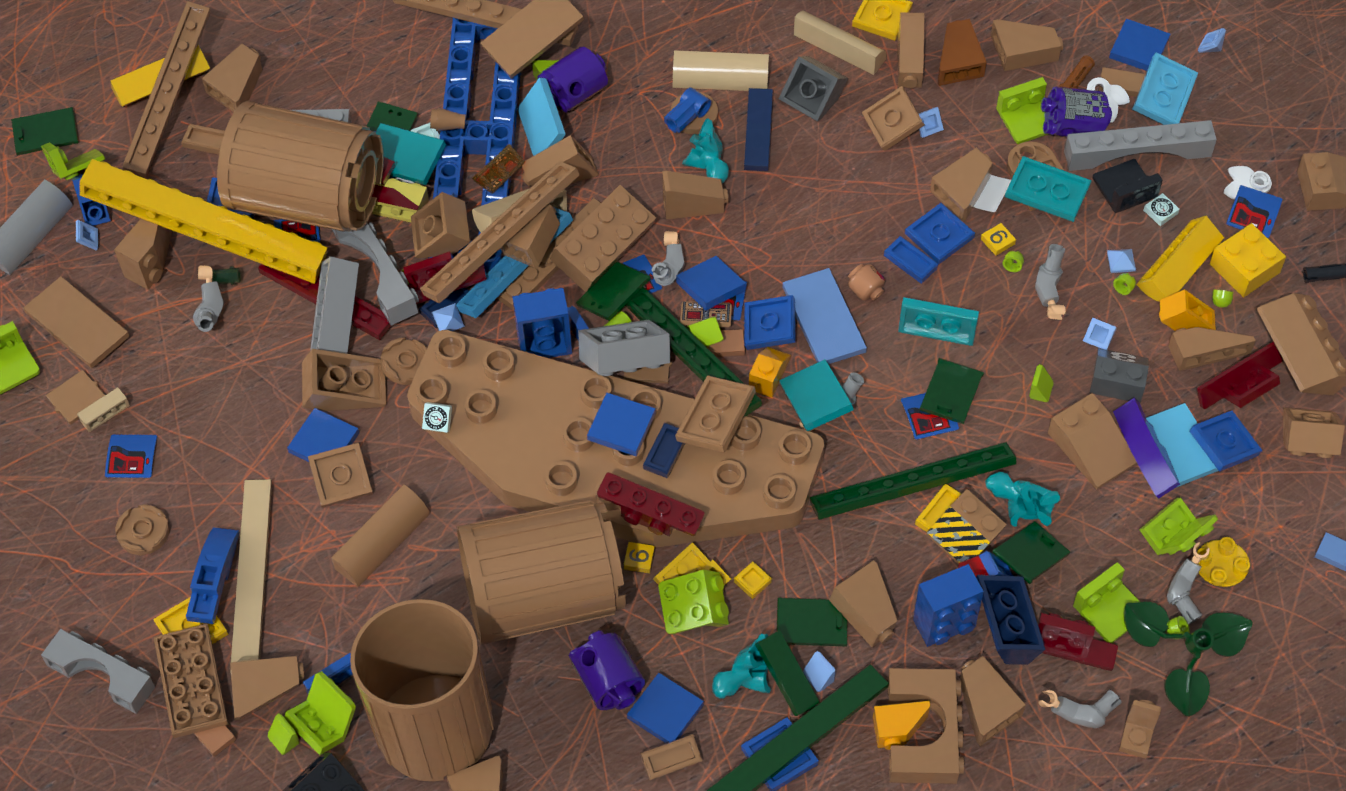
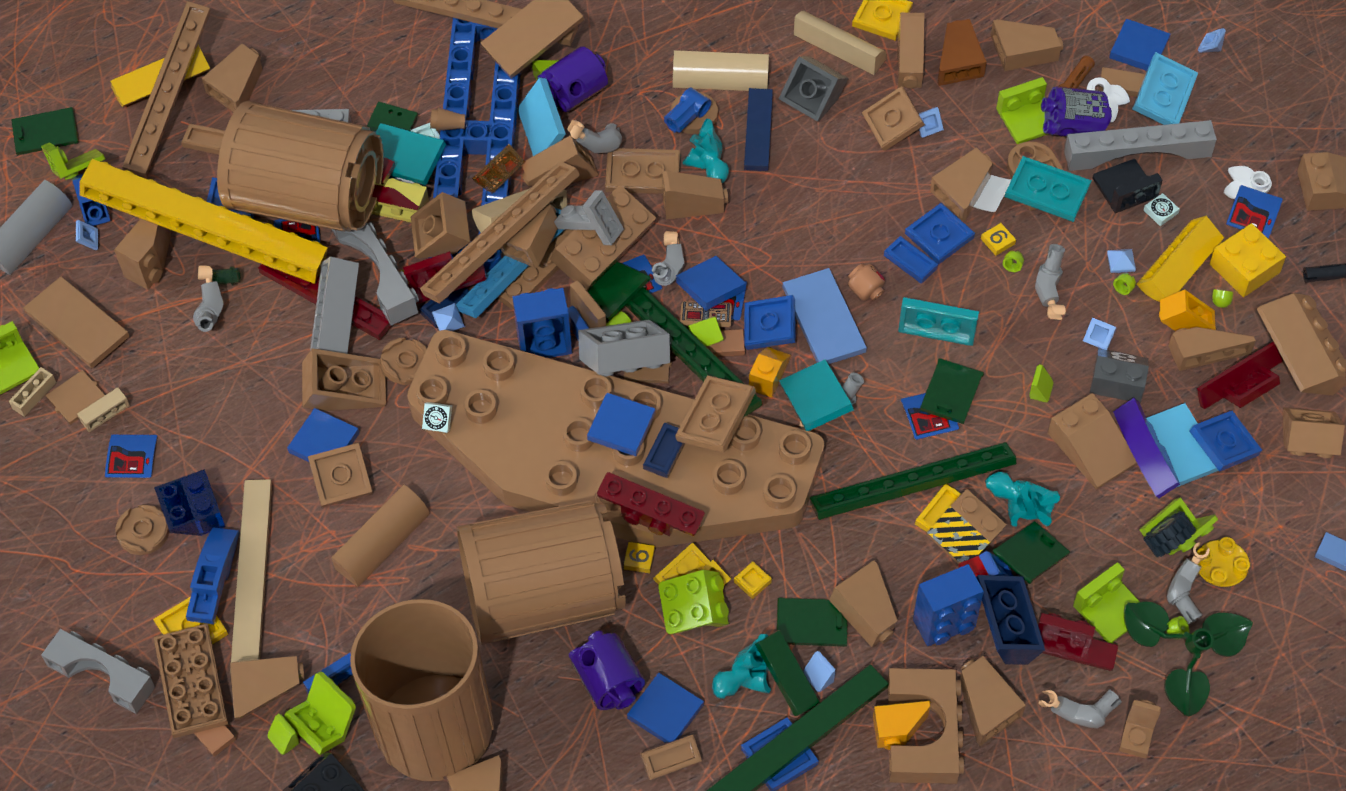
(32, 391): none -> tan piece
(189, 505): none -> clear blue slope
(586, 306): none -> medium nougat tile
(593, 215): none -> light grey bracket
(600, 142): none -> light grey arm
(639, 169): none -> medium nougat tile
(1169, 534): none -> black wheel

